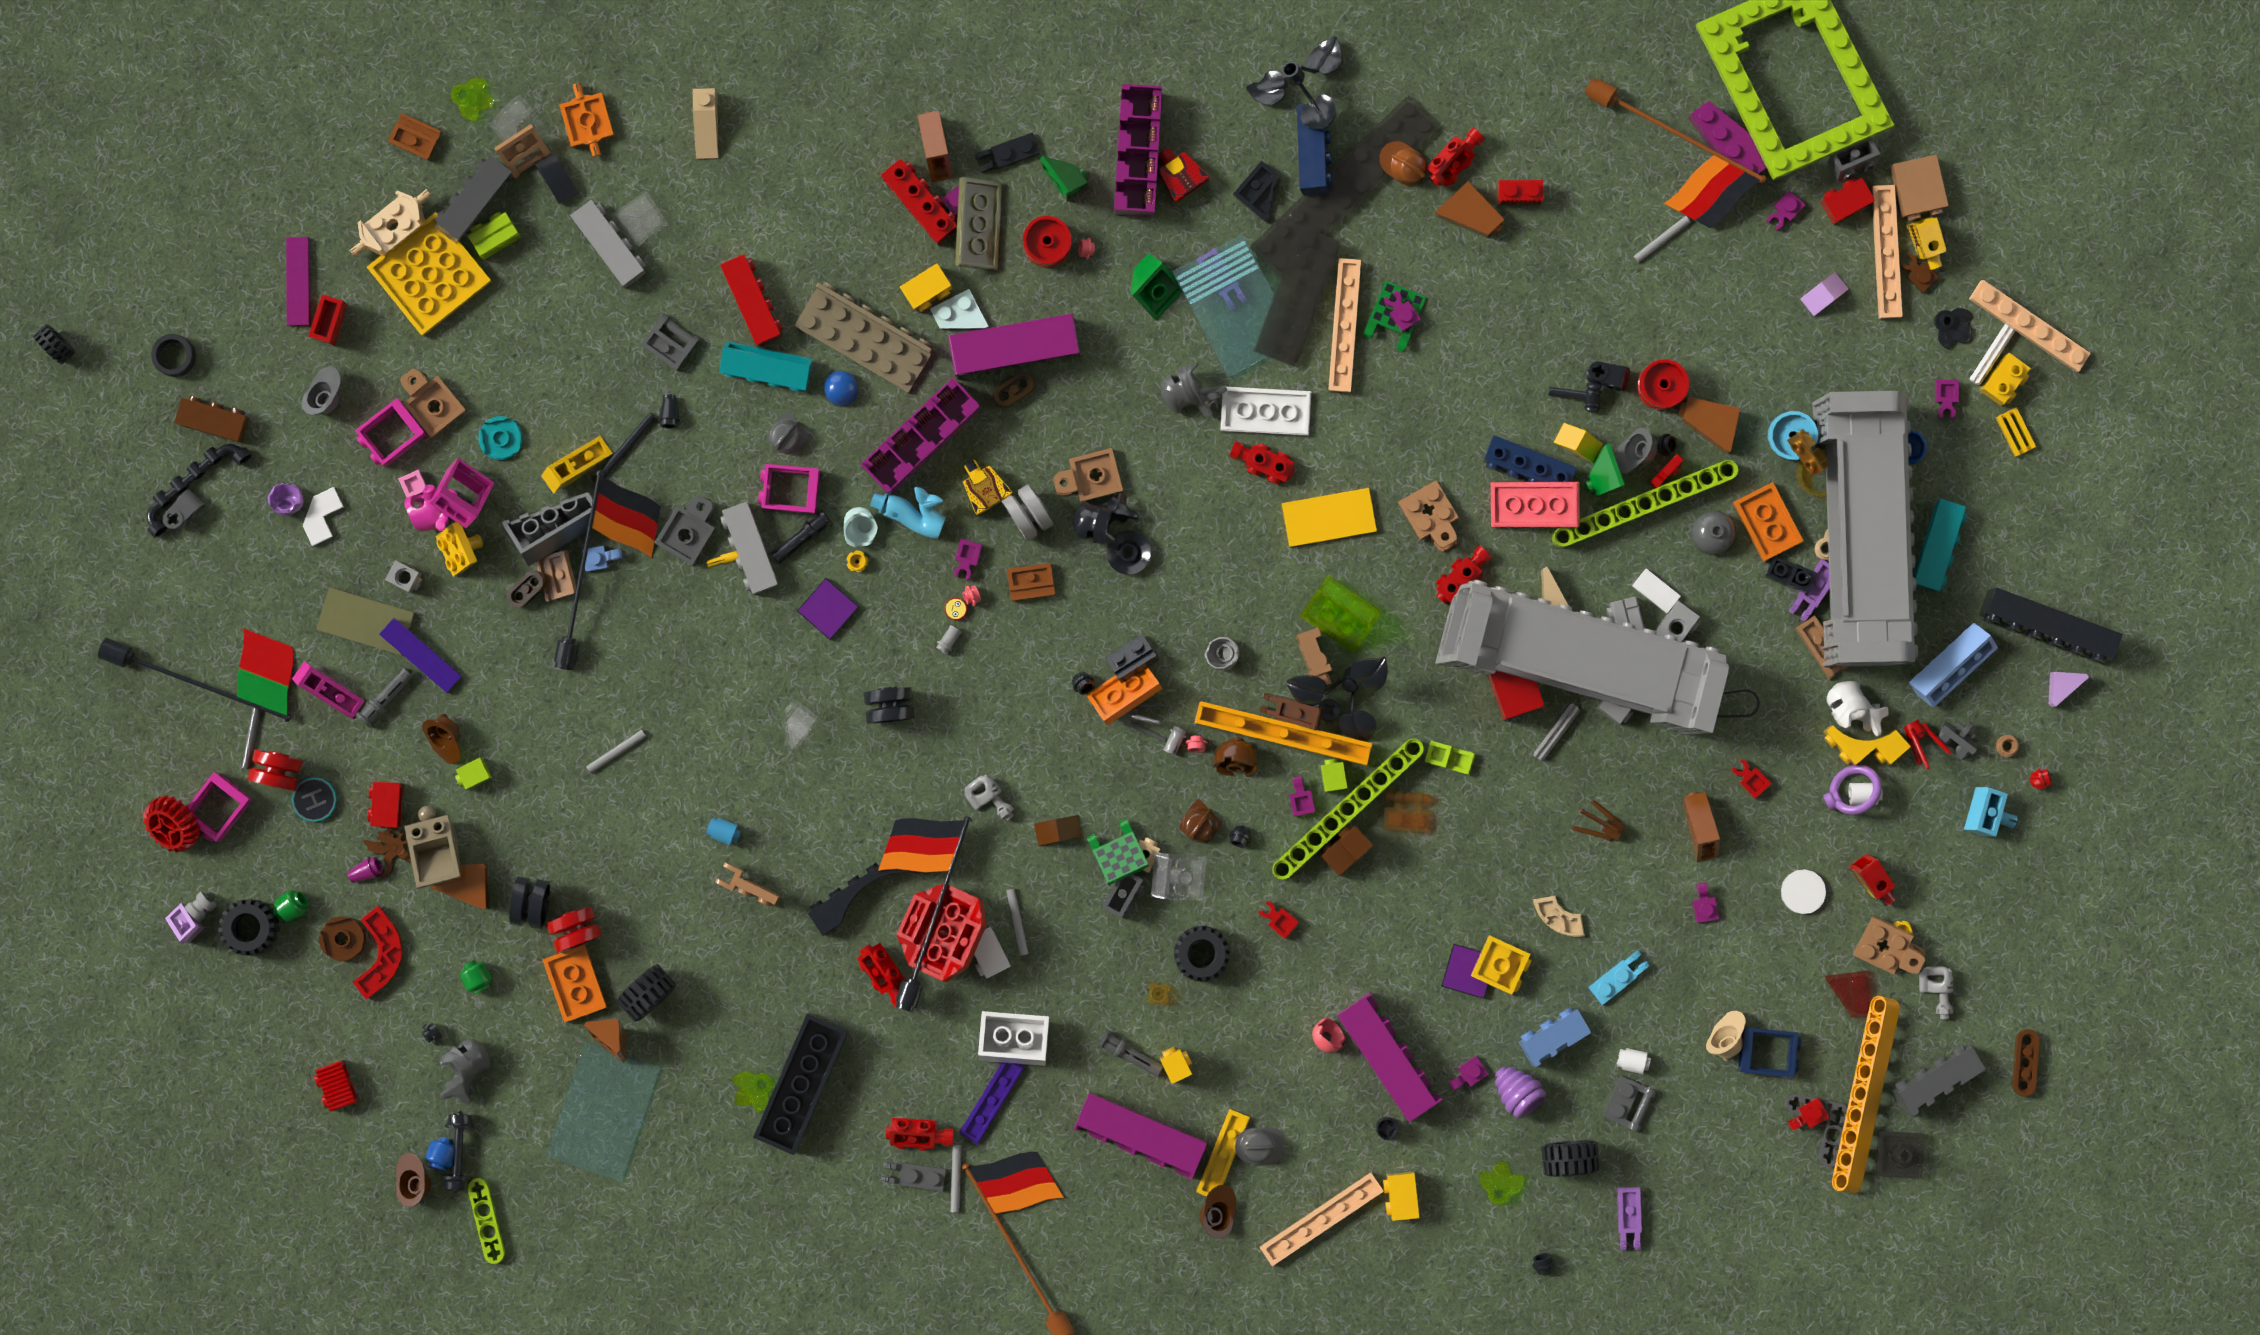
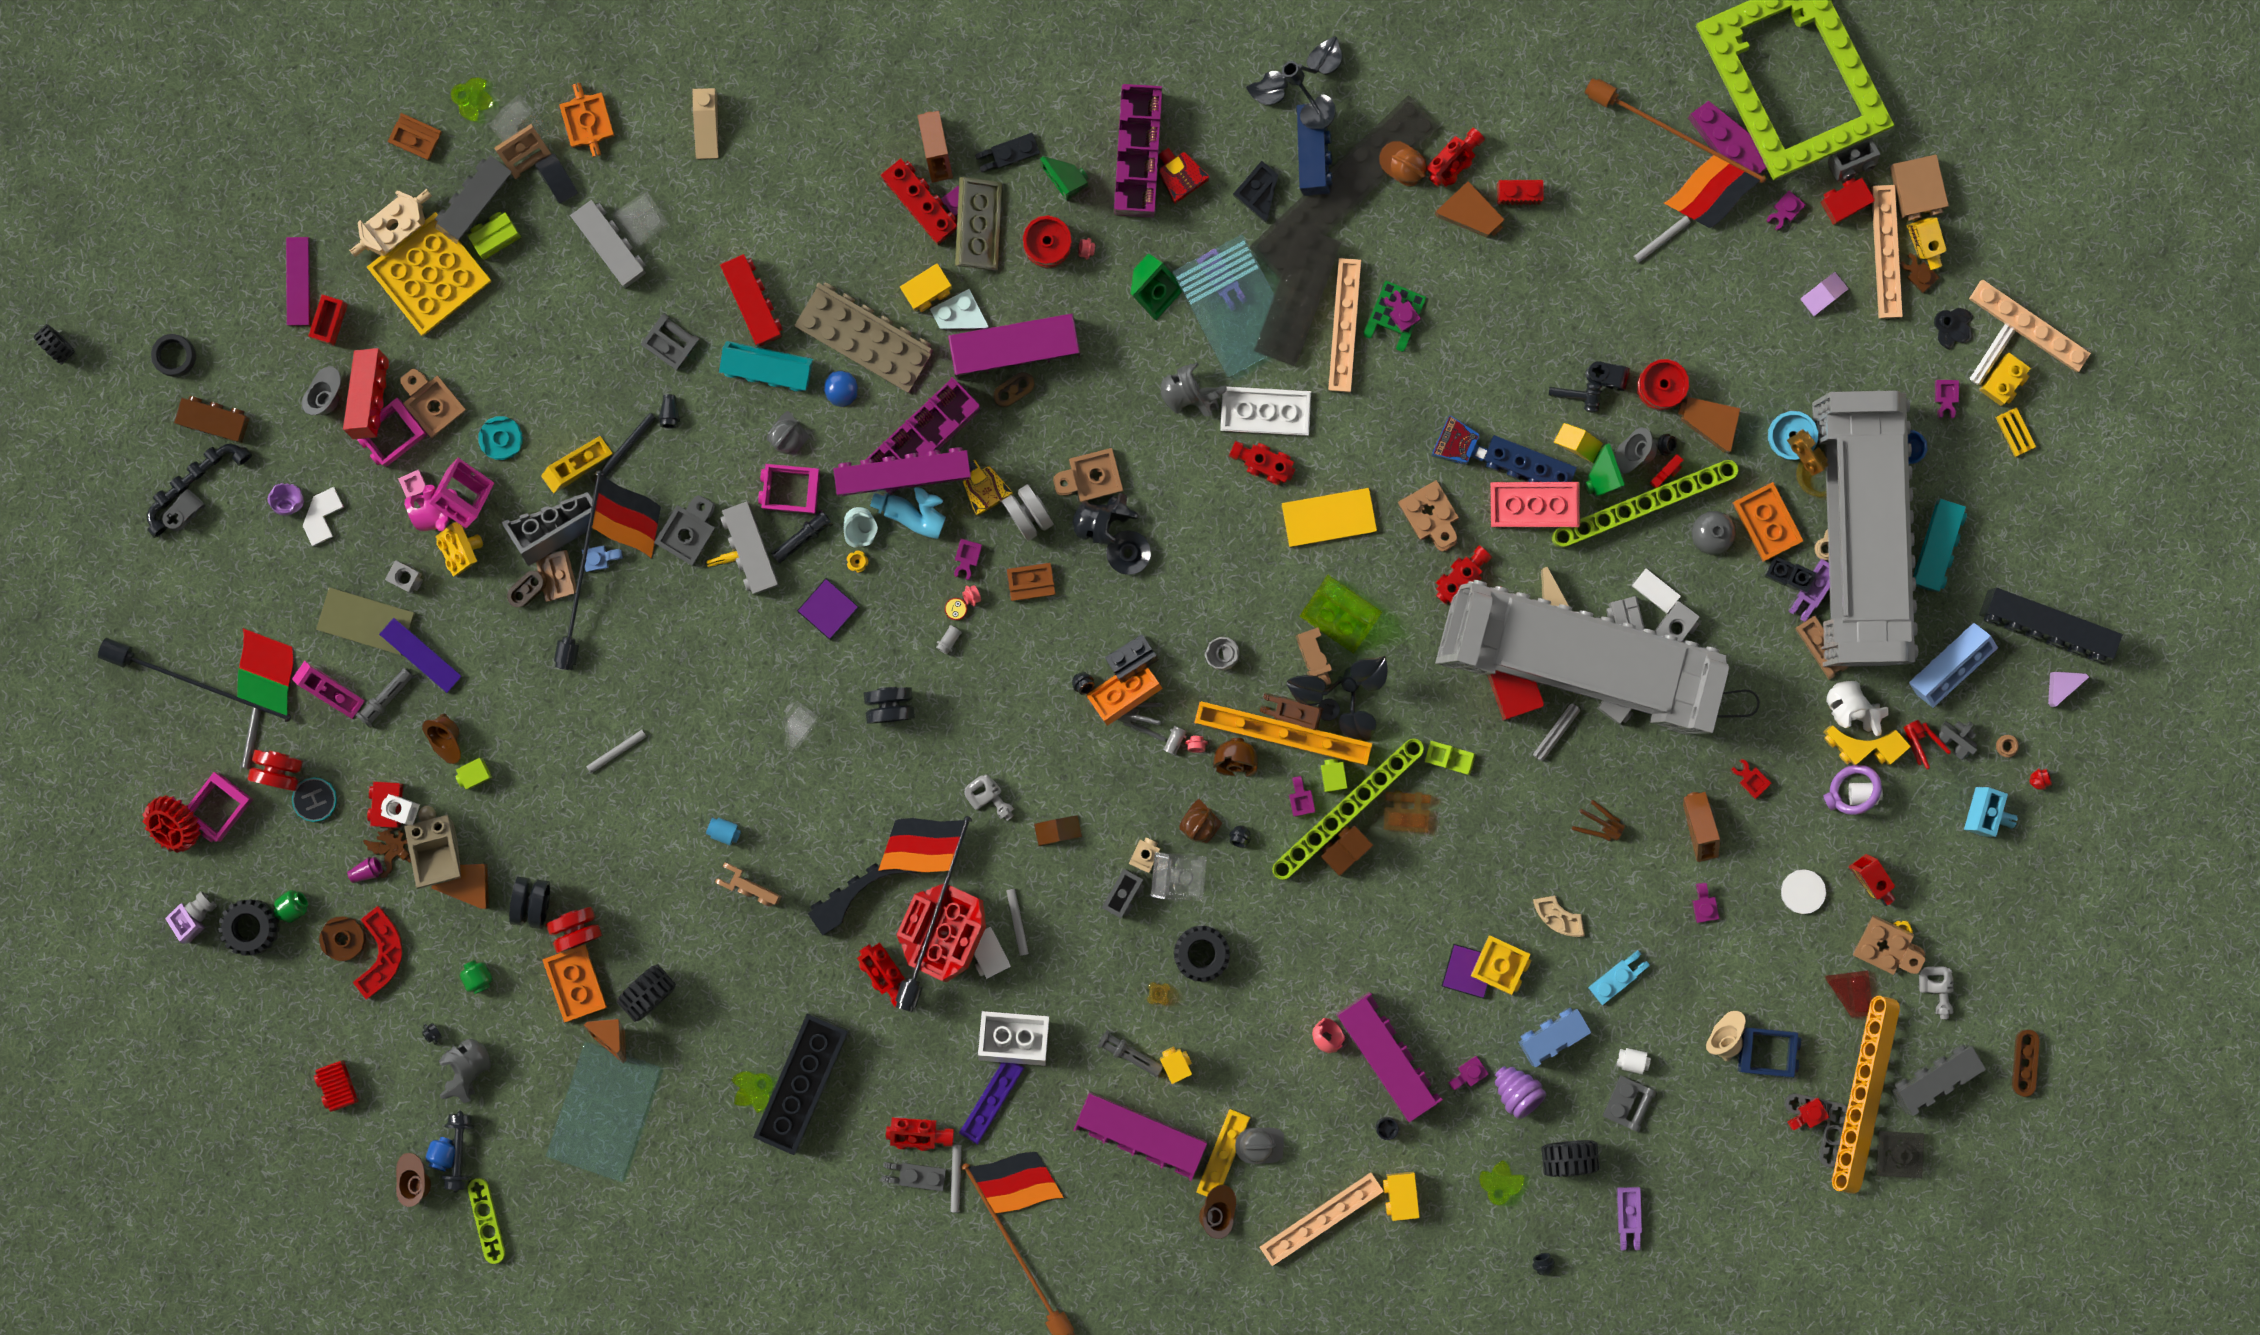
(365, 393): none -> brick
(408, 811): none -> white brick
(902, 473): none -> magenta brick
(1119, 857): flag -> none
(1280, 922): red plate -> none
(1458, 443): none -> torso

